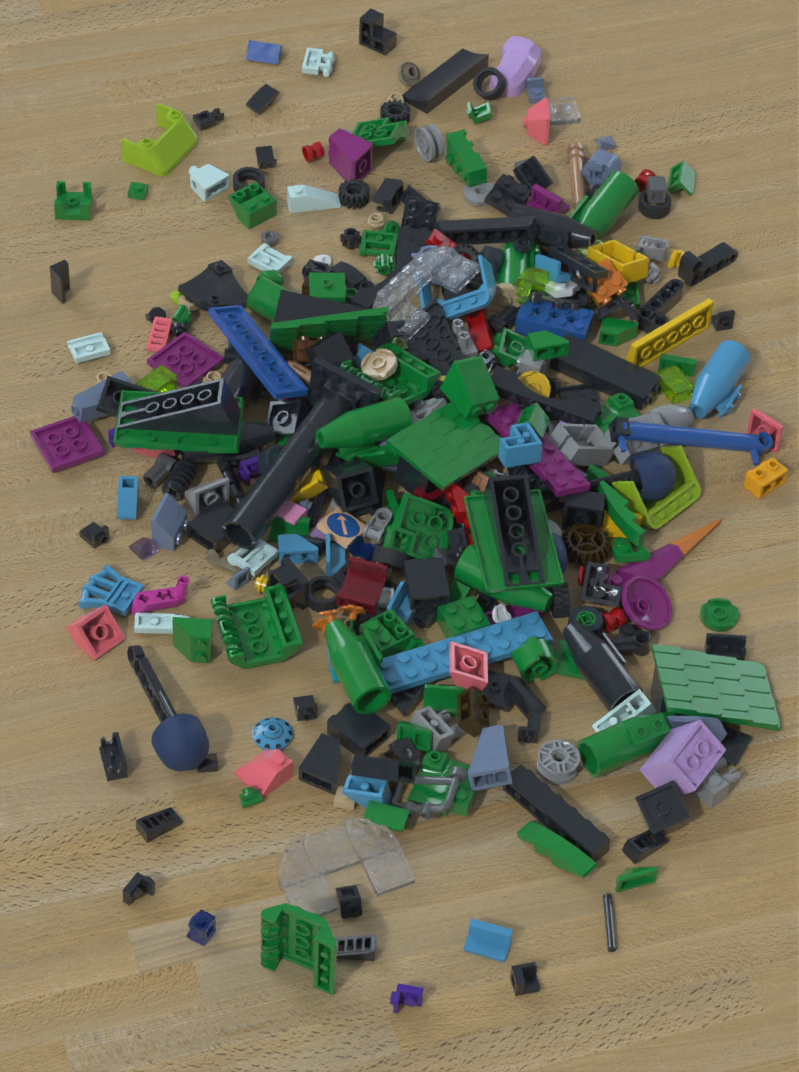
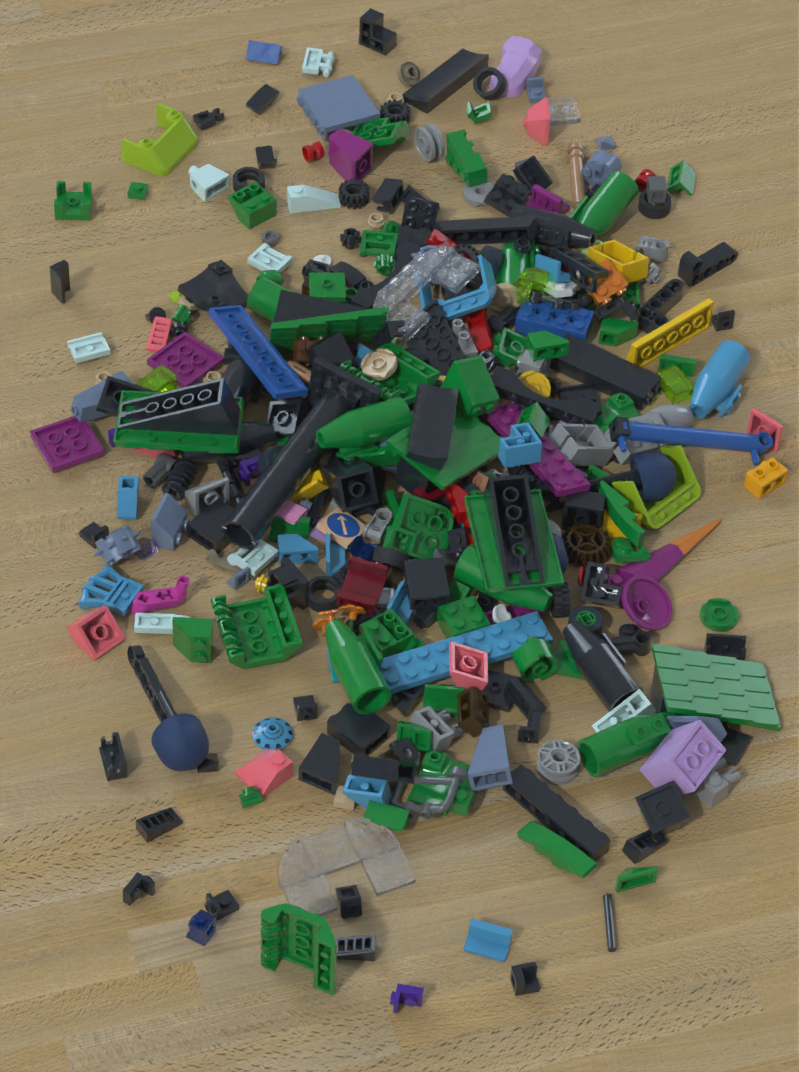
(118, 545): none -> sand blue brick
(221, 904): none -> black bracket
(319, 543): black slope -> none
(336, 105): none -> sand blue panel
(432, 425): none -> black arch
(614, 619): red wheel -> none
(675, 258): yellow plate -> none

